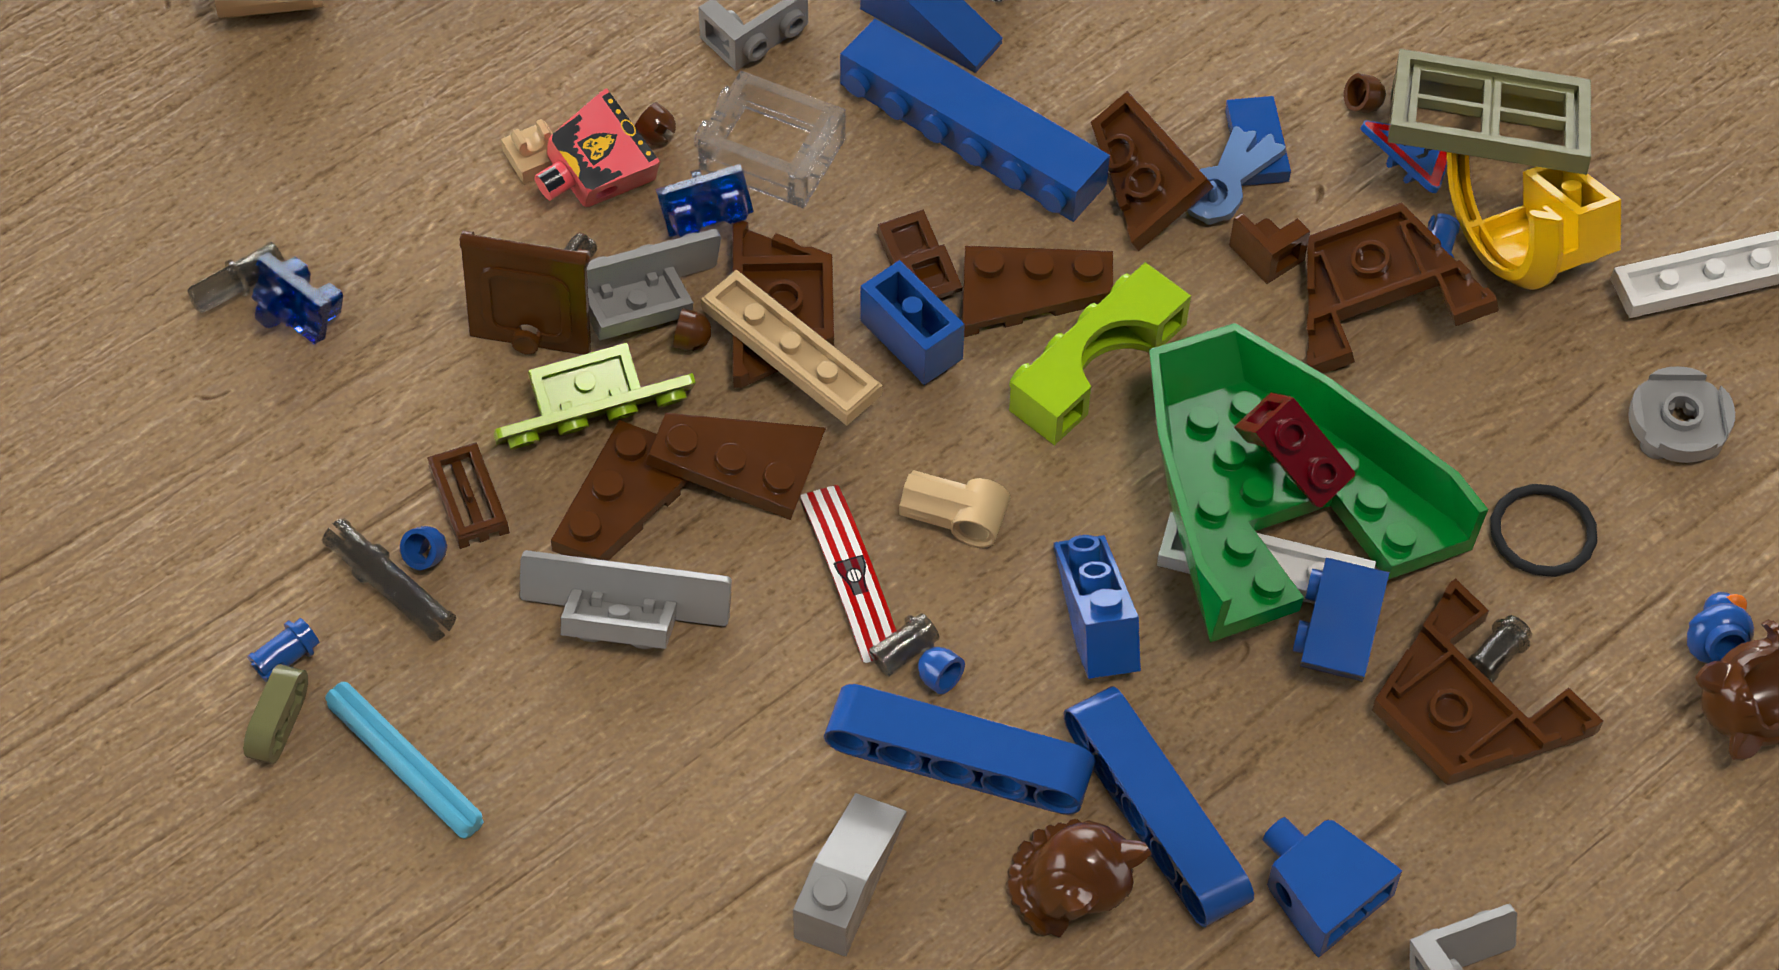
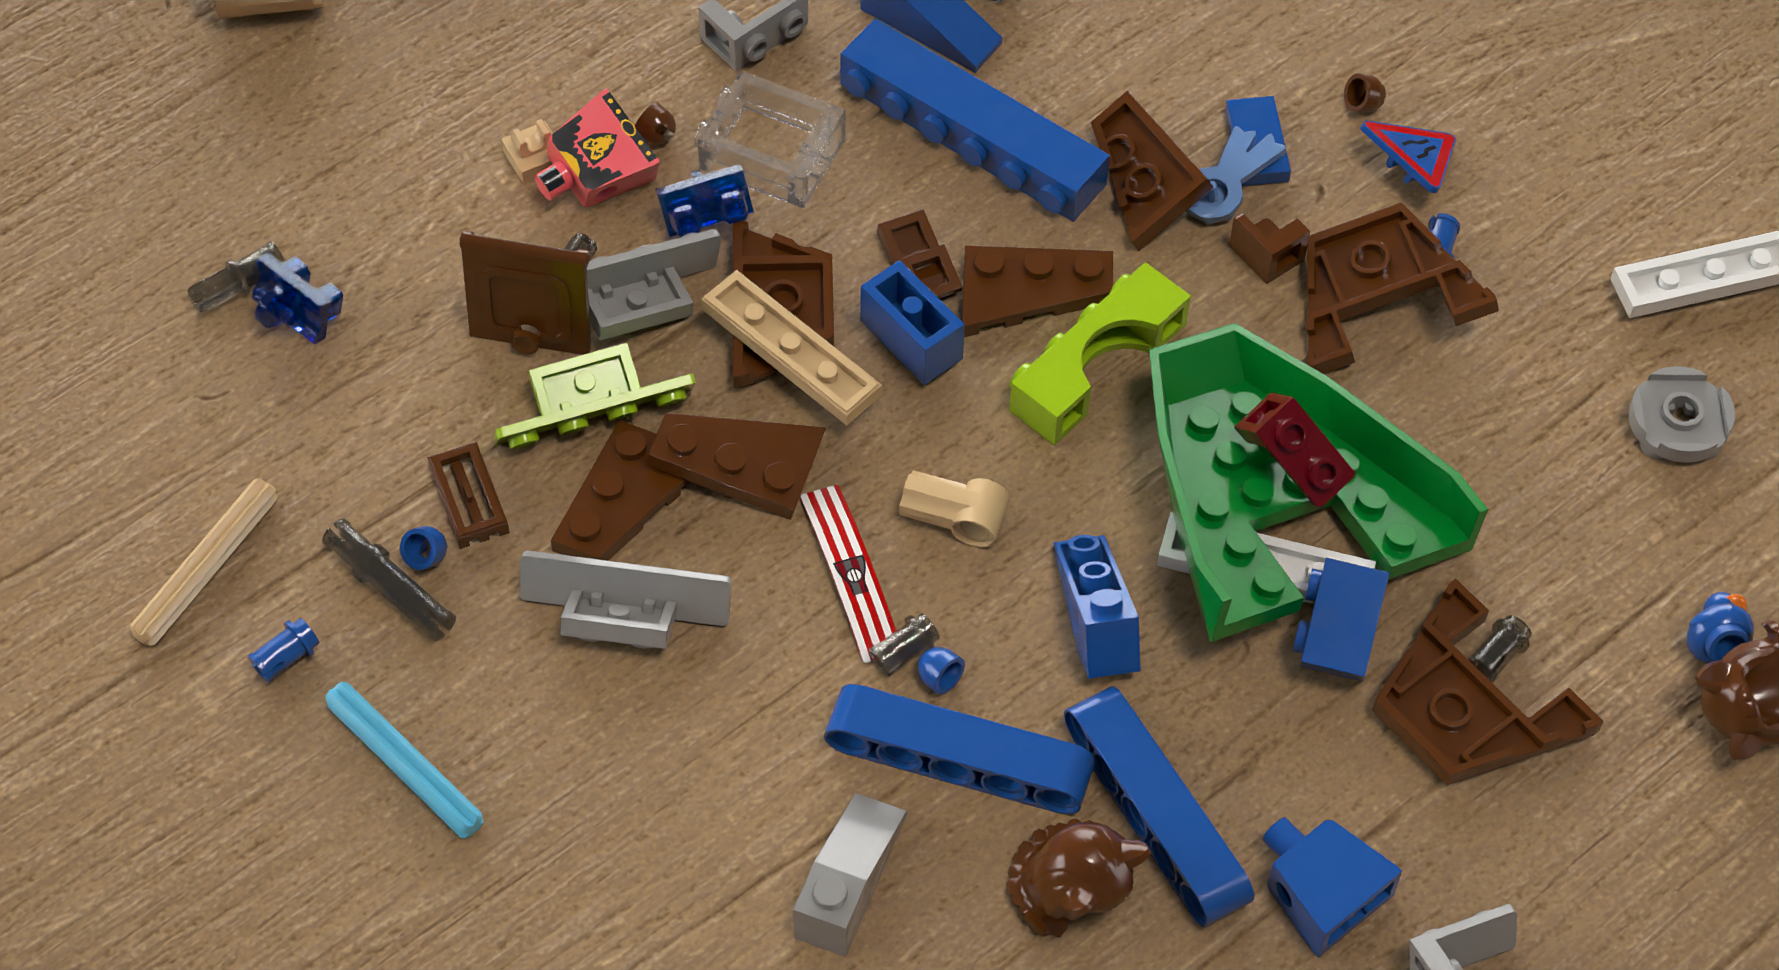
(203, 562): none -> tan axle
(275, 713): olive beam -> none
(692, 331): reddish brown hinge -> none
(1495, 96): olive window -> none
(1543, 570): black piece -> none
(1559, 226): yellow piece -> none

